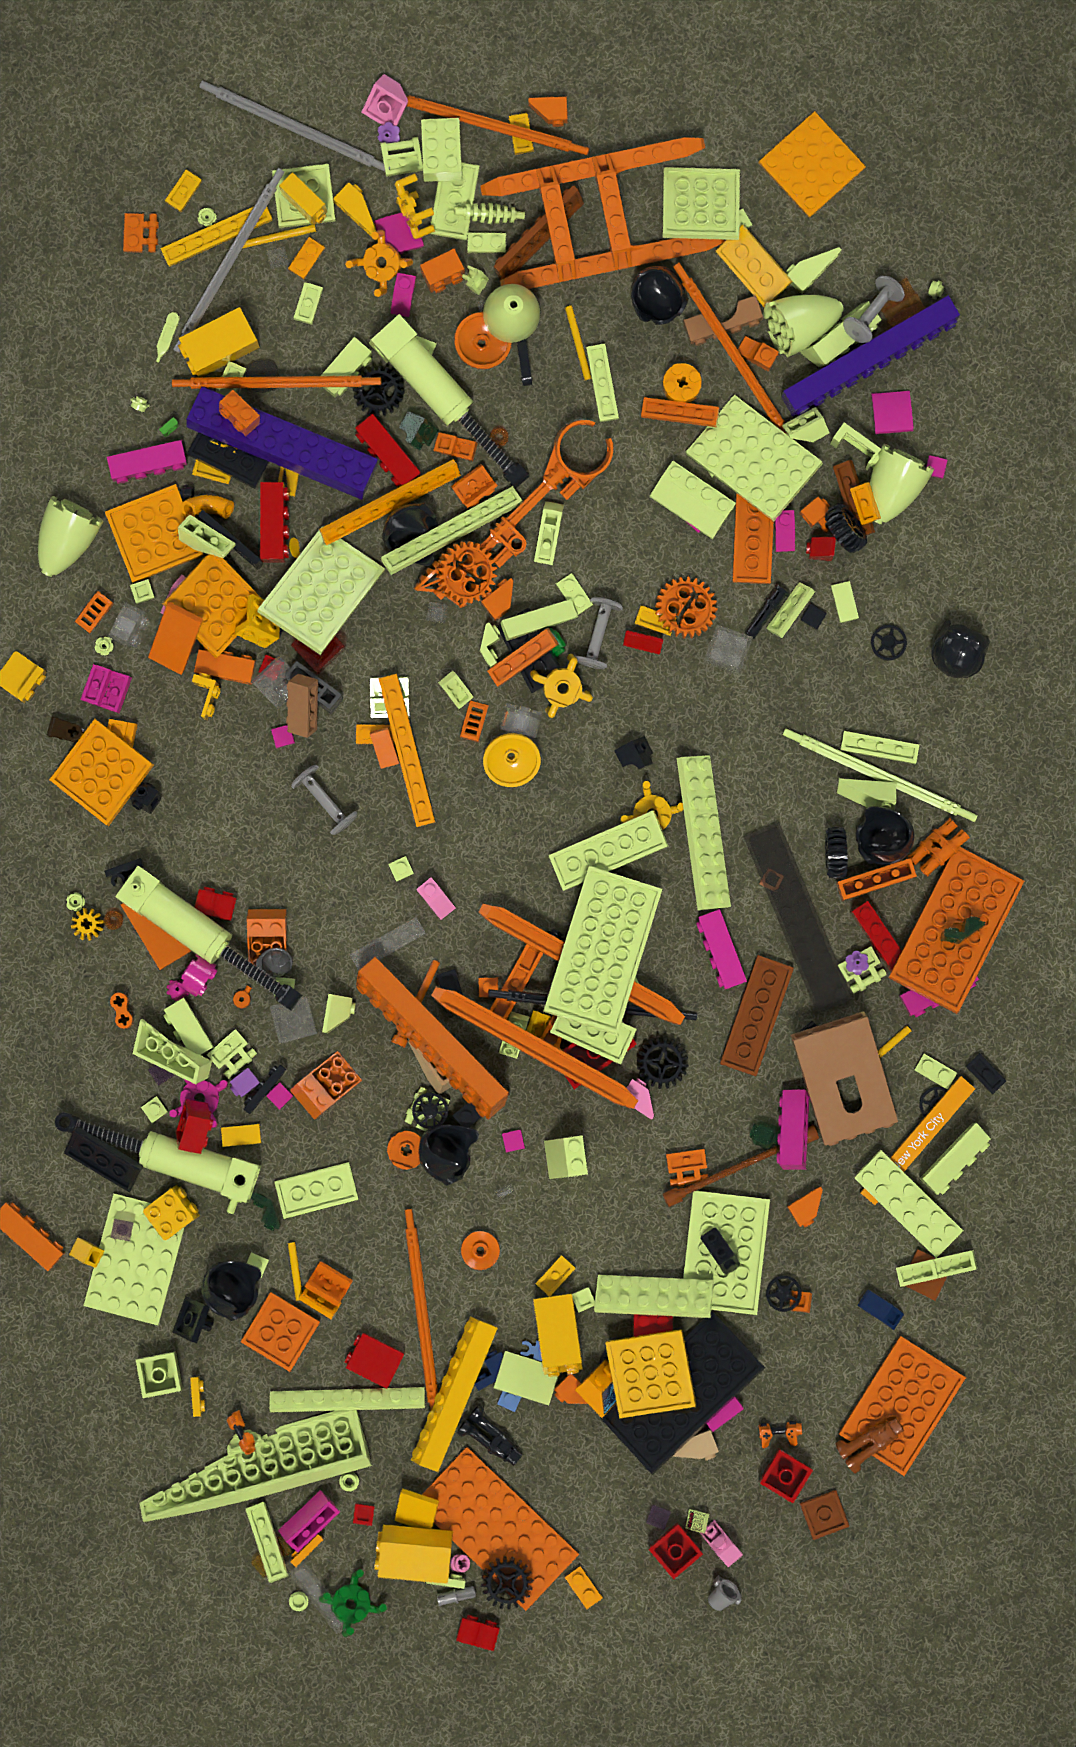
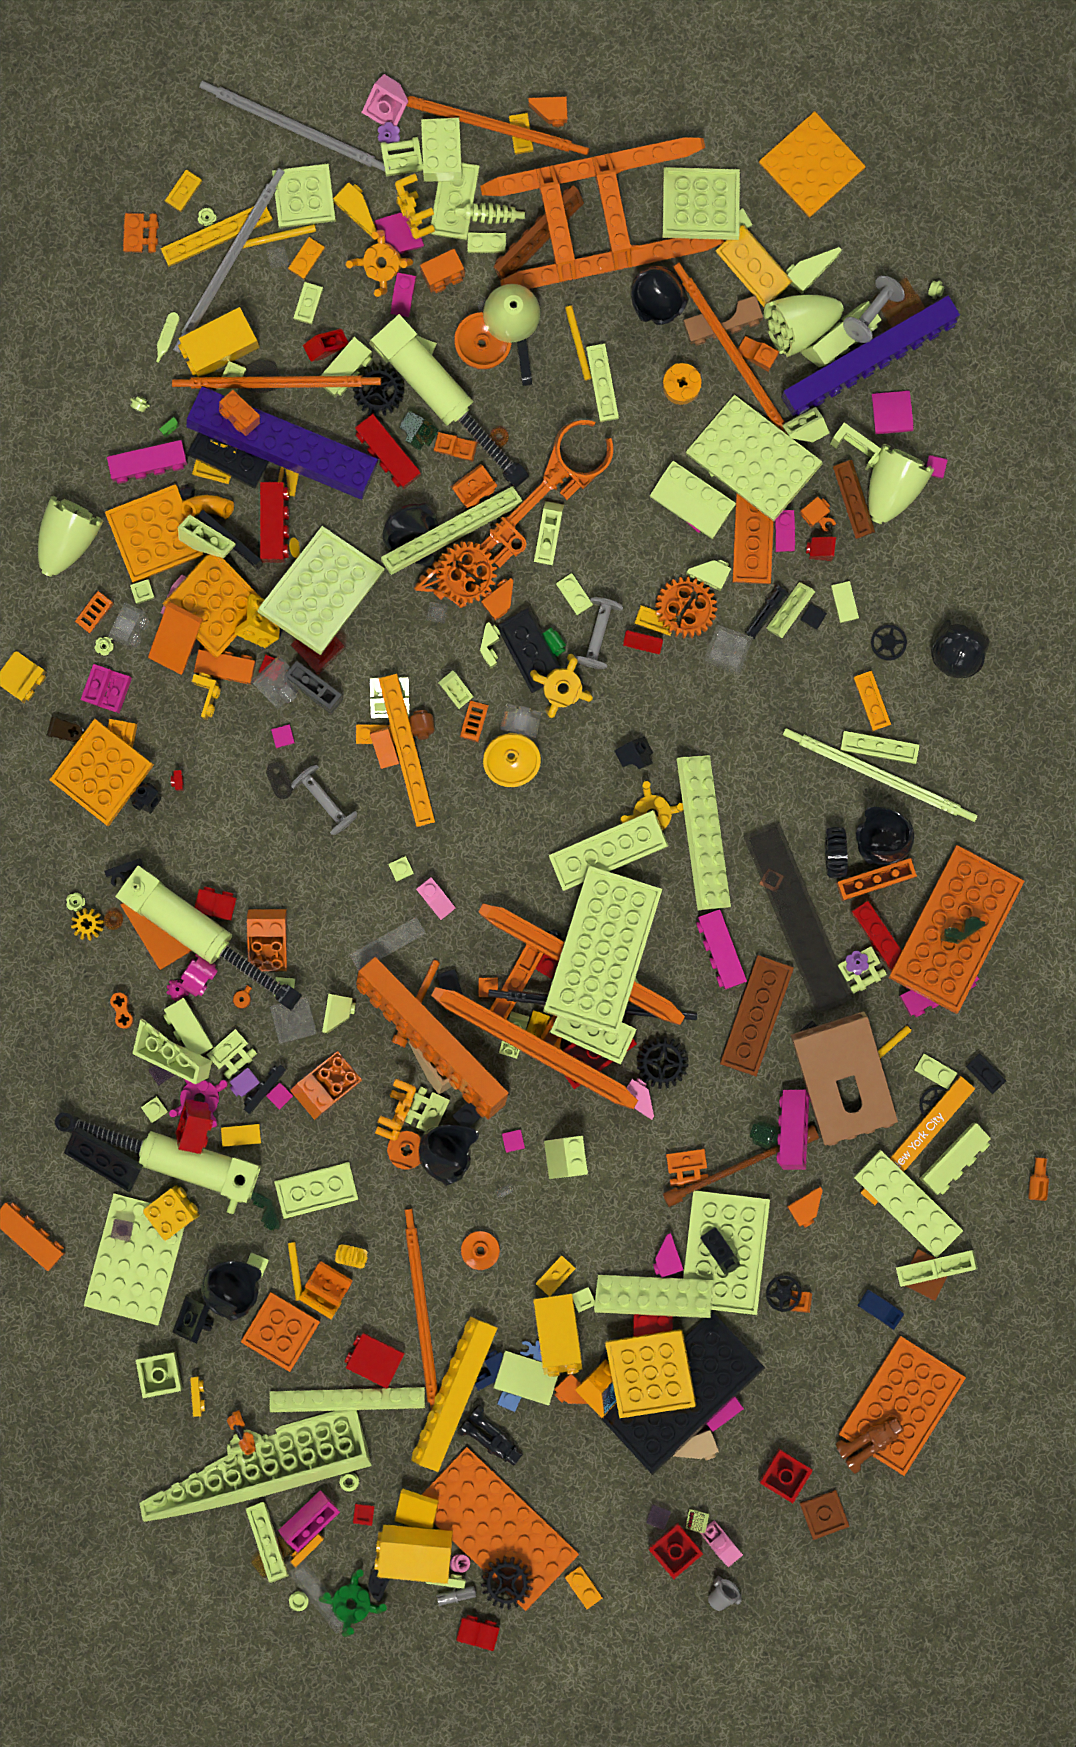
(86, 1252): yellow brick -> none
(177, 780): none -> red plate
(275, 962): dark grey piece -> none
(279, 781): none -> clear smoke plate
(302, 705): medium nougat brick -> none
(303, 199): yellow brick -> none
(325, 344): none -> red slope
(351, 1256): none -> yellow gear
(377, 1585): none -> black plate
(389, 502): light orange tile -> none
(401, 1111): none -> light orange plate
(422, 724): none -> dark orange head
(430, 1110): black wheel -> none
(475, 279): yellowish green plate -> none
(523, 657): orange plate -> none
(538, 619): yellowish green slope -> none
(547, 966): none -> red plate
(667, 1258): none -> dark pink slope
(680, 412): orange plate -> none
(711, 573): none -> yellowish green slope
(791, 1430): orange piece -> none
(846, 528): black gear -> none
(865, 503): light orange plate -> none
(869, 792): yellowish green slope -> none
(872, 701): none -> light orange plate
(938, 839): orange pin -> none
(1039, 1182): none -> orange arm

